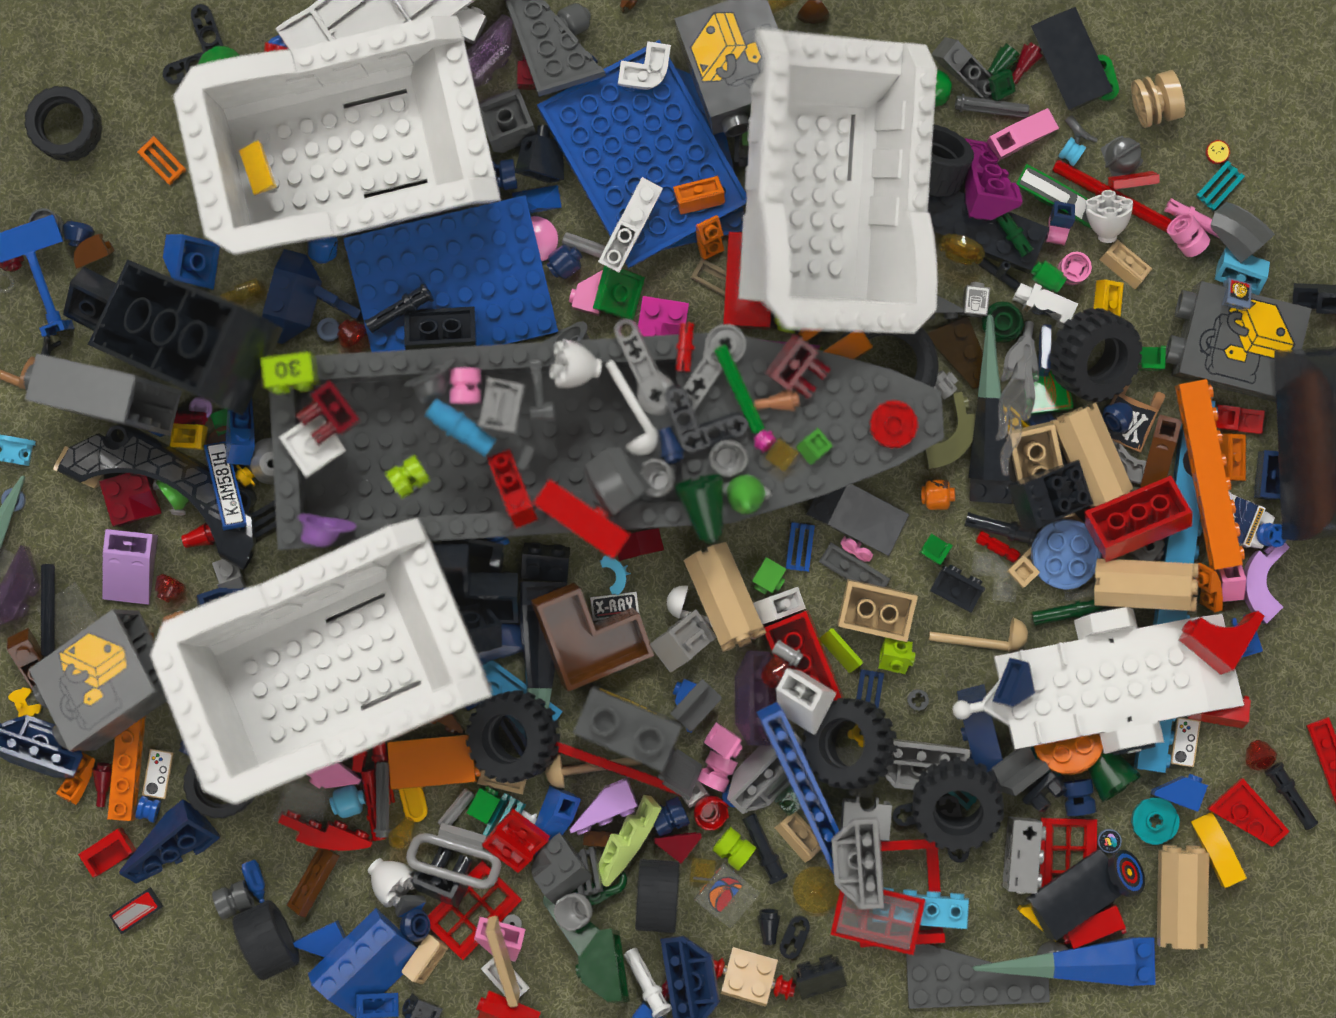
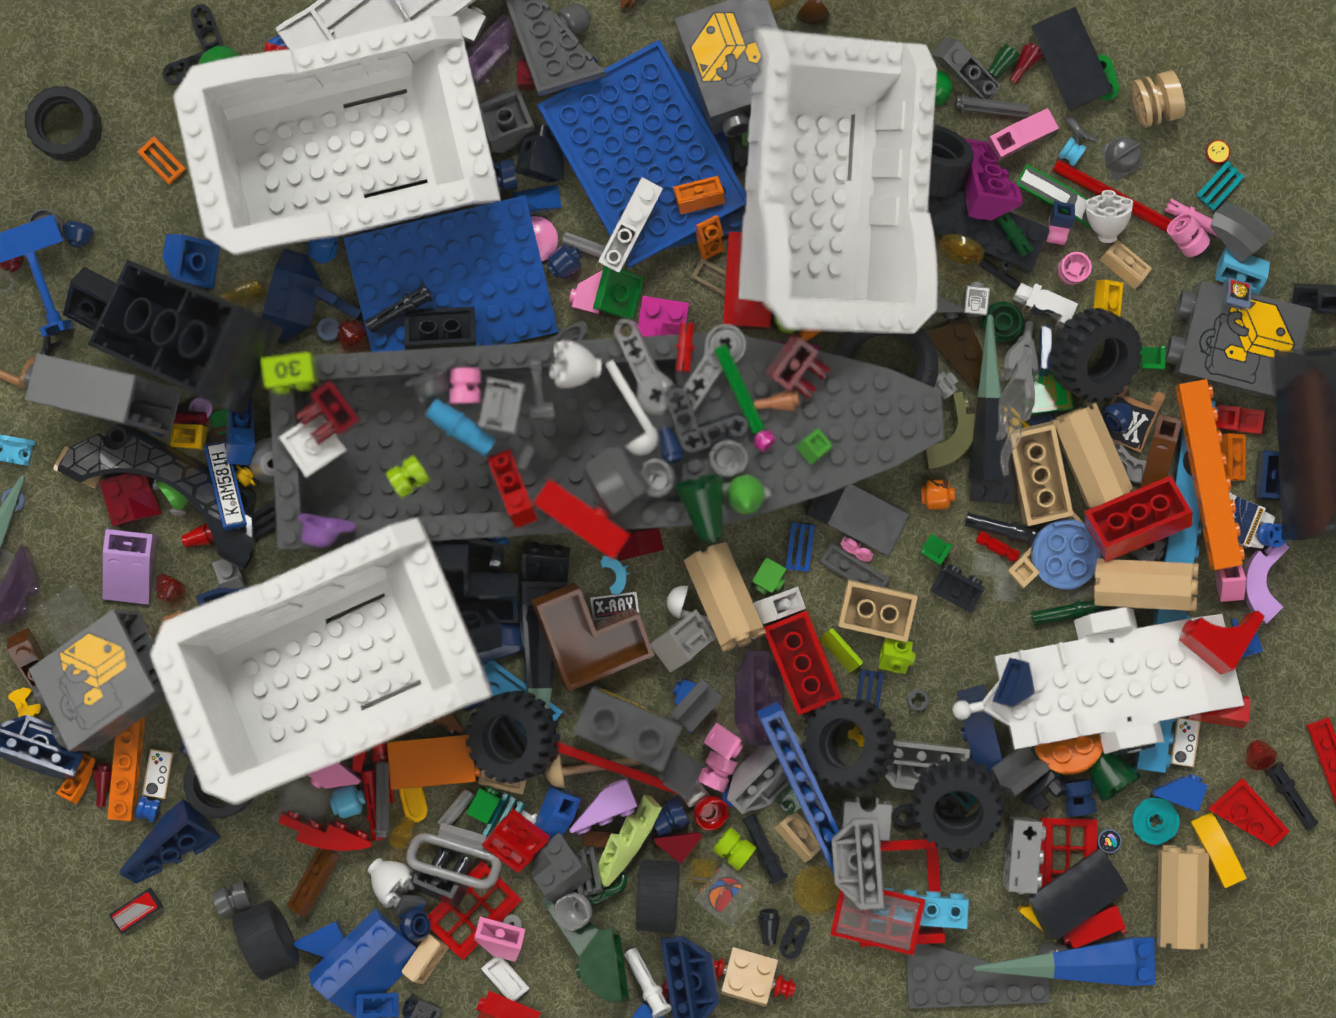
(47, 609): black axle -> none
(92, 250): reddish brown brick -> none
(107, 852): red panel -> none
(254, 879): blue piece -> none
(257, 168): yellow slope -> none
(502, 961): tan tile -> none
(647, 74): white plate -> none
(774, 671): clear red cone -> none
(781, 455): clear yellow tile -> none
(787, 653): light grey pin -> none
(804, 699): white slope -> none
(819, 976): black slope -> none
(851, 346): orange slope -> none
(893, 424): red tile -> none
(1002, 85): dark green tile -> none
(1017, 638): tan piece -> none
(1048, 276): green brick -> none
(1050, 495): black slope -> none
(1127, 873): black tile -> none
(1133, 180): tile -> none
(1211, 589): orange slope -> none

